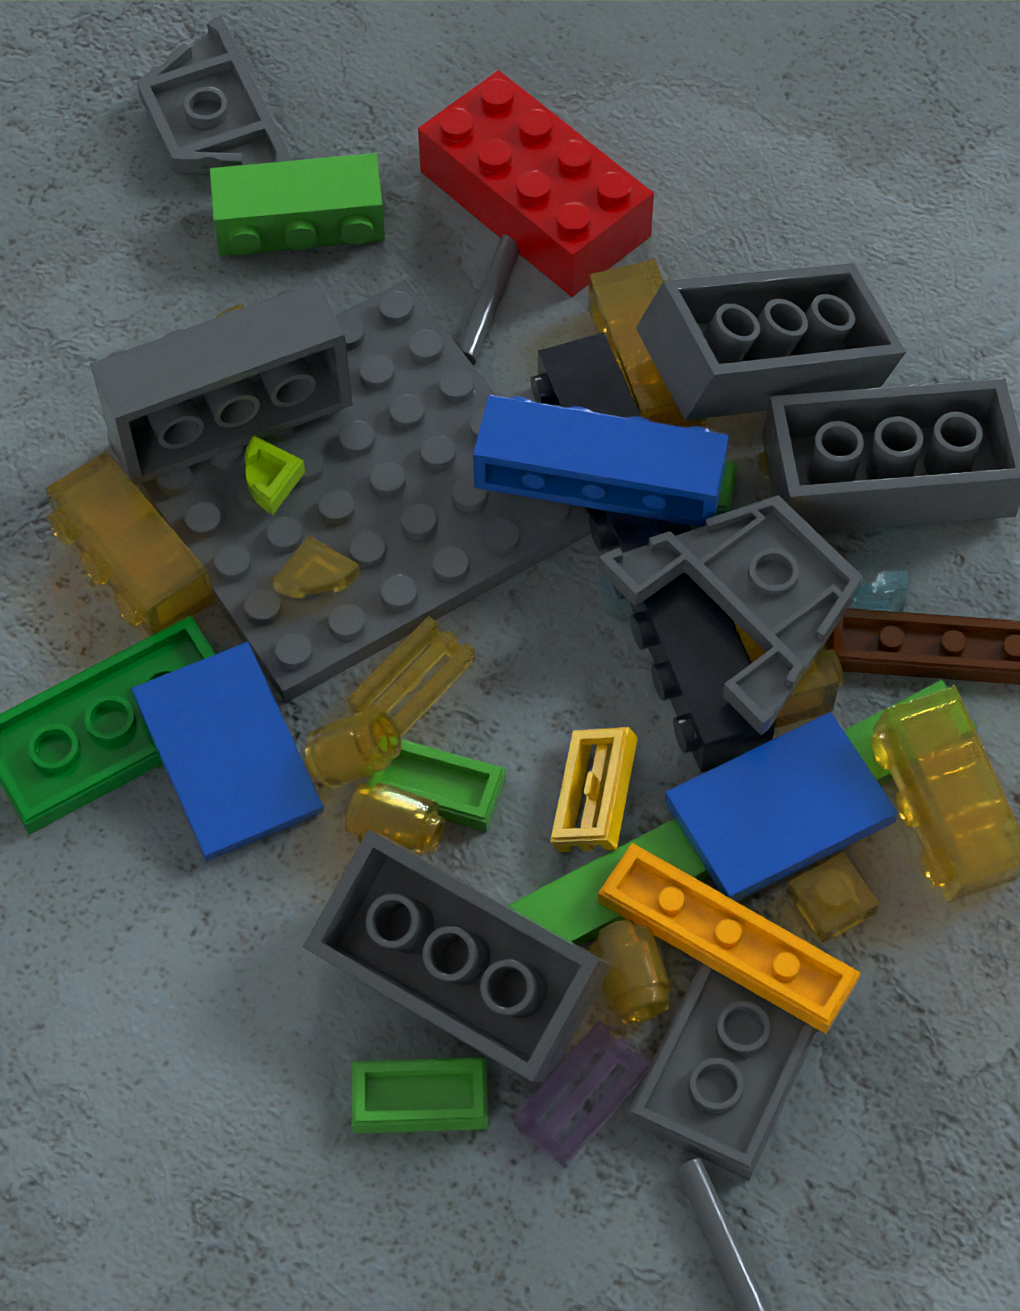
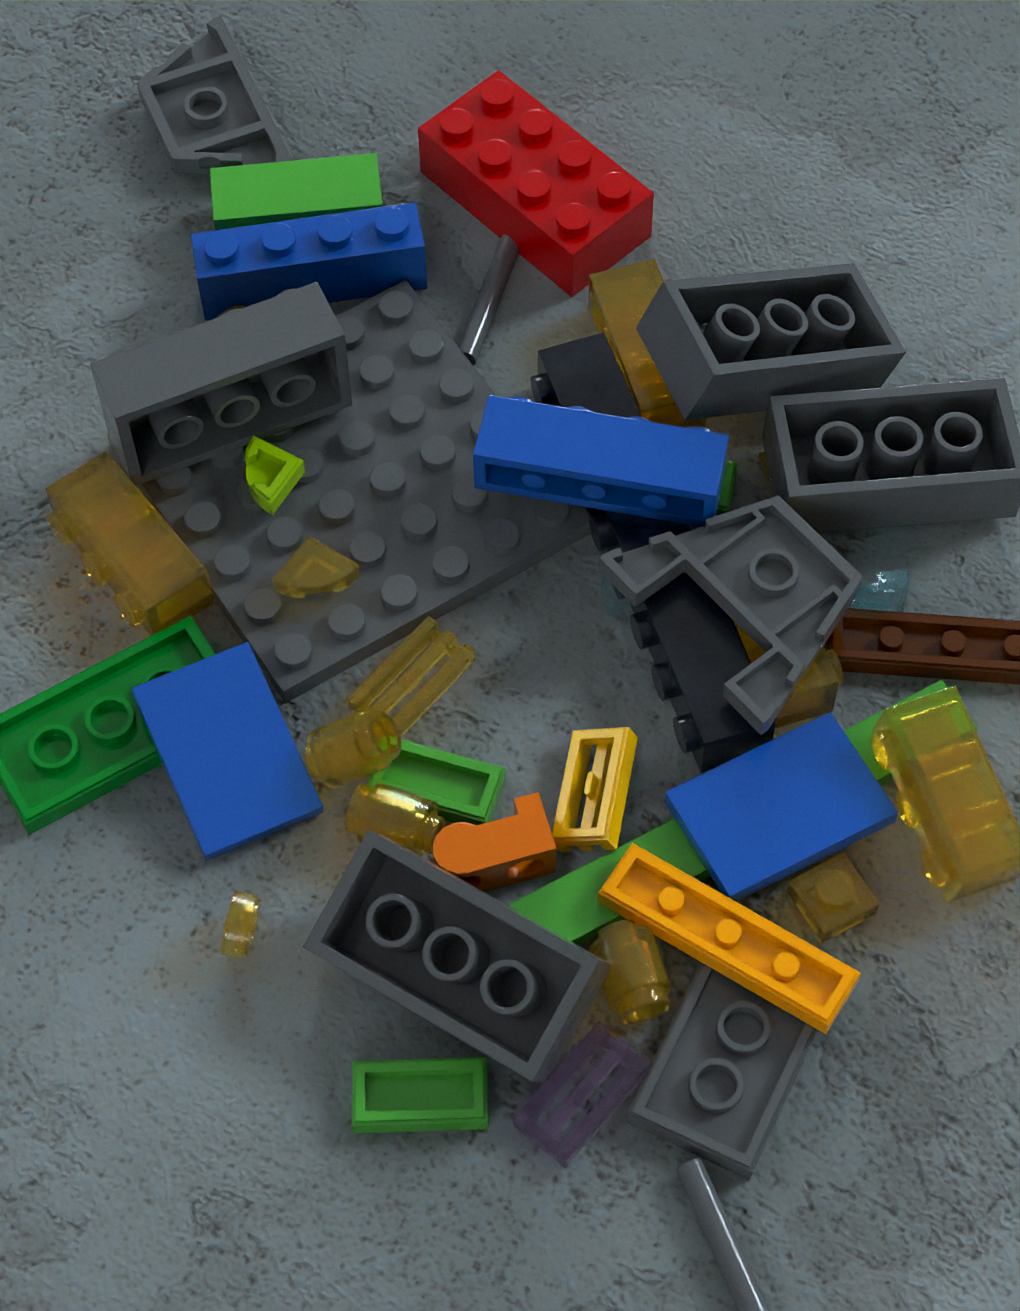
(240, 925): none -> clear yellow tile
(344, 252): none -> blue brick
(499, 850): none -> orange leg

